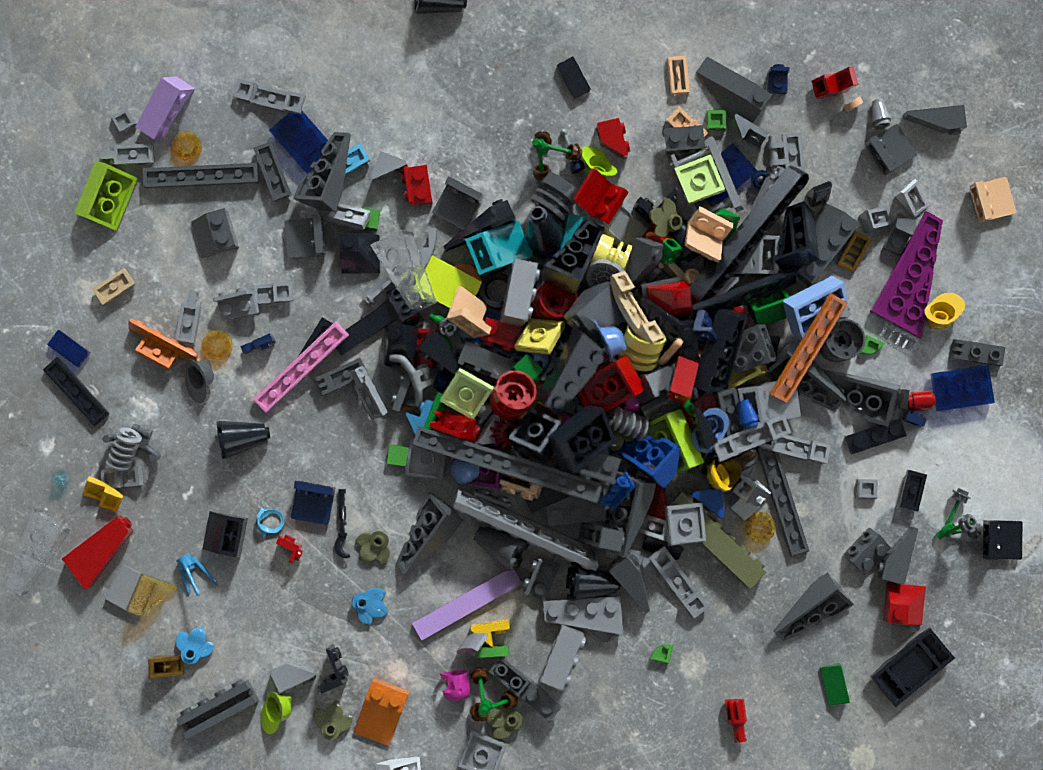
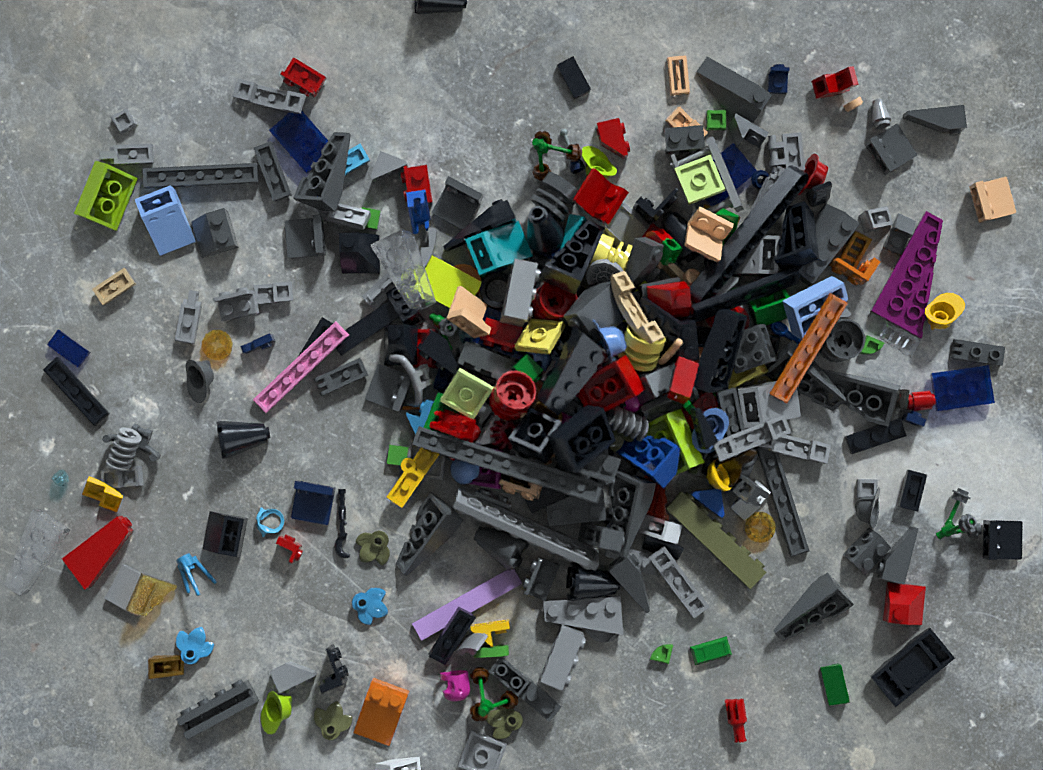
(159, 348): orange bracket -> none
(164, 106): lavender wedge -> none
(165, 220): none -> light blue slope
(195, 144): clear yellow gear -> none
(303, 77): none -> red bracket
(368, 393): light grey hinge -> none
(413, 473): none -> yellow hinge
(418, 210): none -> blue hinge
(451, 635): none -> black plate
(617, 492): blue hinge -> none
(665, 218): olive plate -> none
(685, 524): light grey tile -> none
(702, 327): dark blue bracket -> none
(710, 650): none -> green tile
(747, 414): blue cone -> none
(782, 330): none -> blue piece
(816, 170): none -> red piece
(854, 275): none -> orange bracket
(868, 509): none -> dark grey piece
(913, 198): white slope -> none

